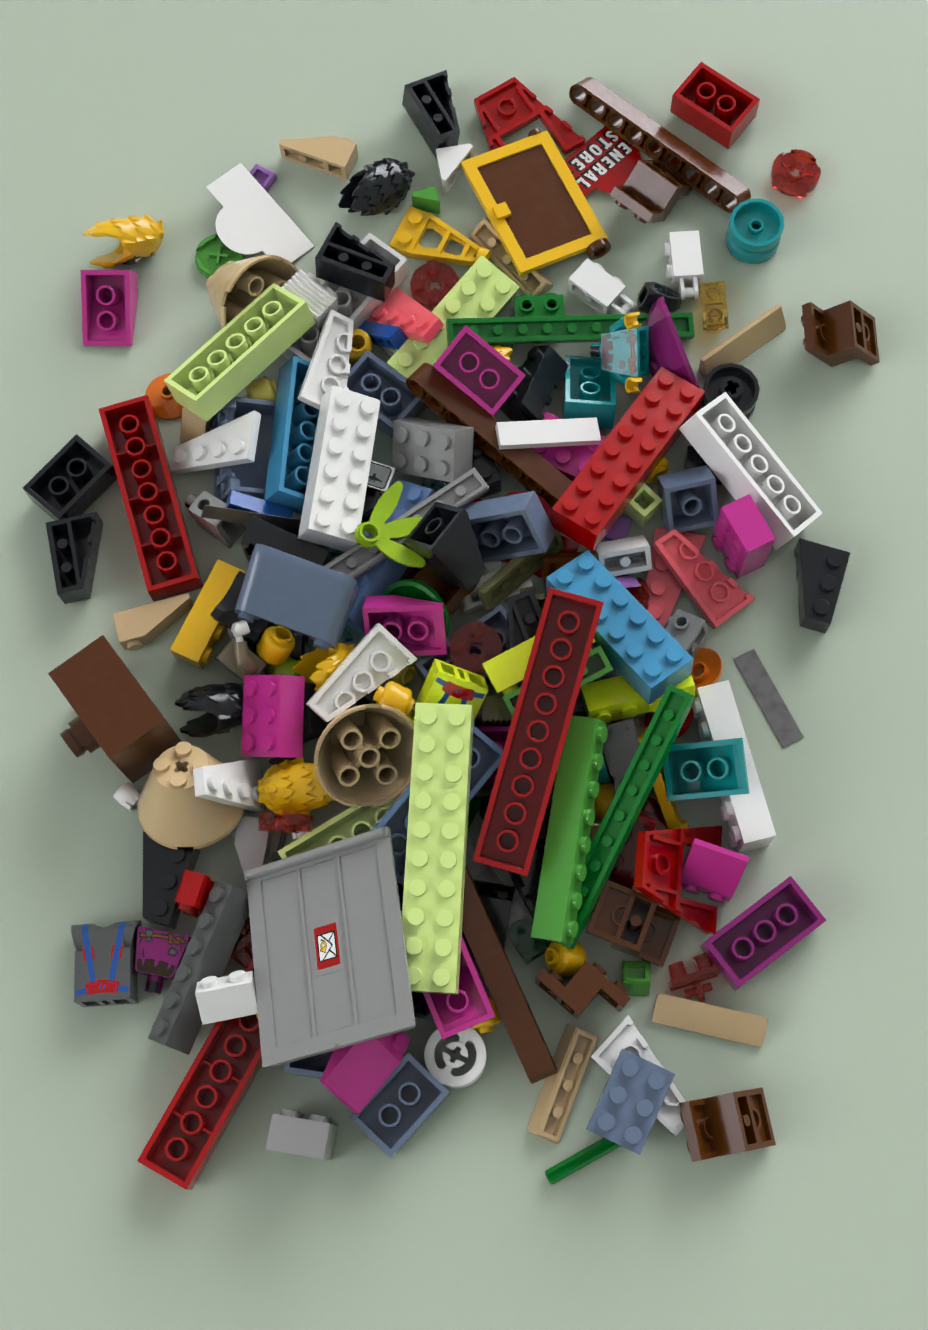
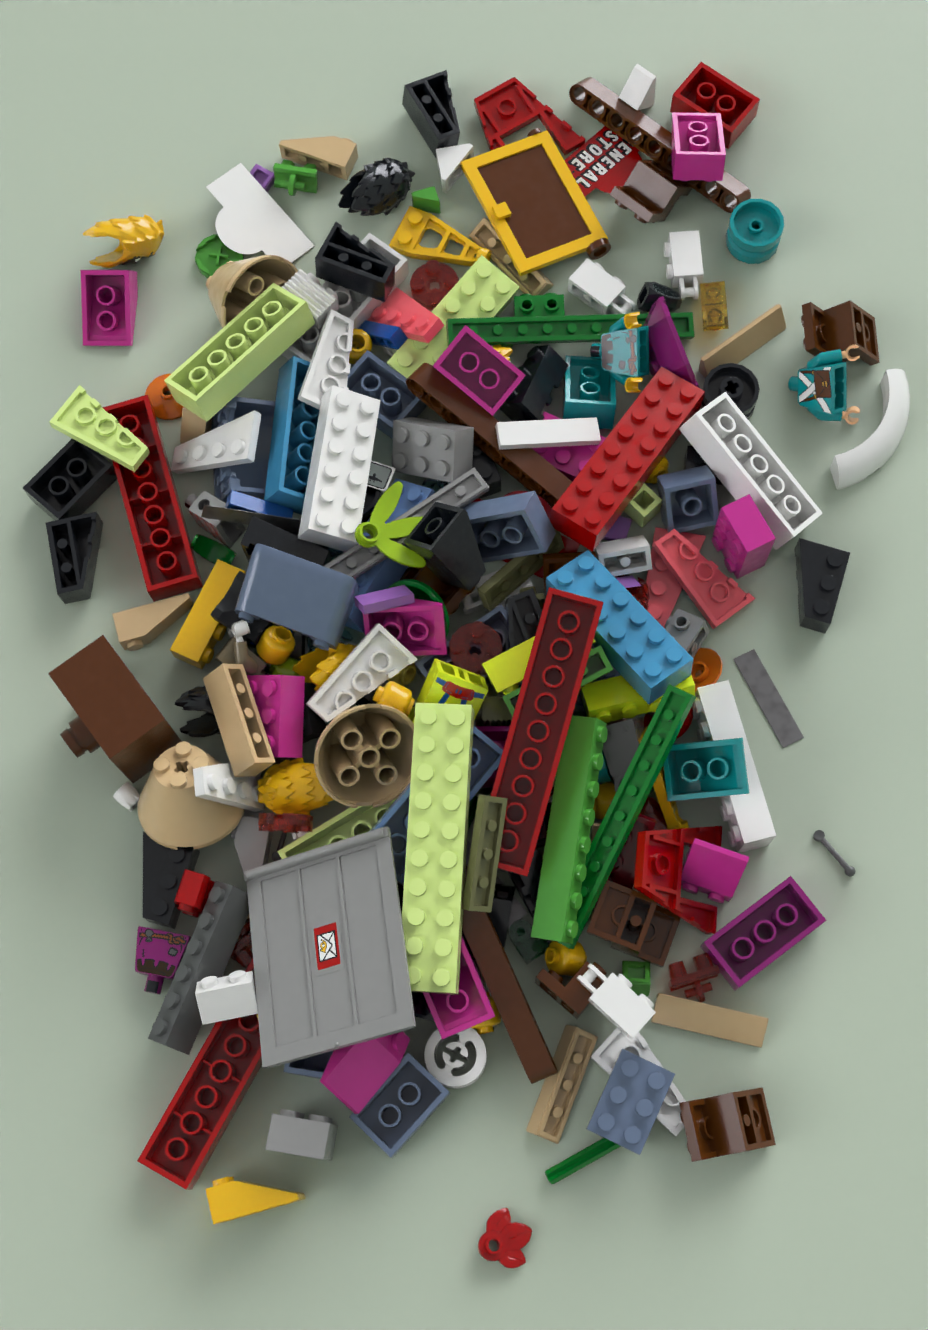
(97, 429): none -> yellowish green wing
(105, 964): dark grey piece -> none
(212, 550): none -> green helmet
(238, 720): none -> tan brick
(241, 1198): none -> yellow slope
(261, 389): light yellow head -> none
(295, 177): none -> bright green hips
(384, 599): none -> medium lavender tile
(484, 853): none -> olive plate
(509, 1239): none -> red plate
(618, 1001): none -> white brick
(639, 89): none -> white slope
(697, 147): none -> dark pink slope
(791, 185): clear red plate -> none
(819, 836): none -> dark grey hinge
(824, 386): none -> teal torso
(873, 453): none -> white brick

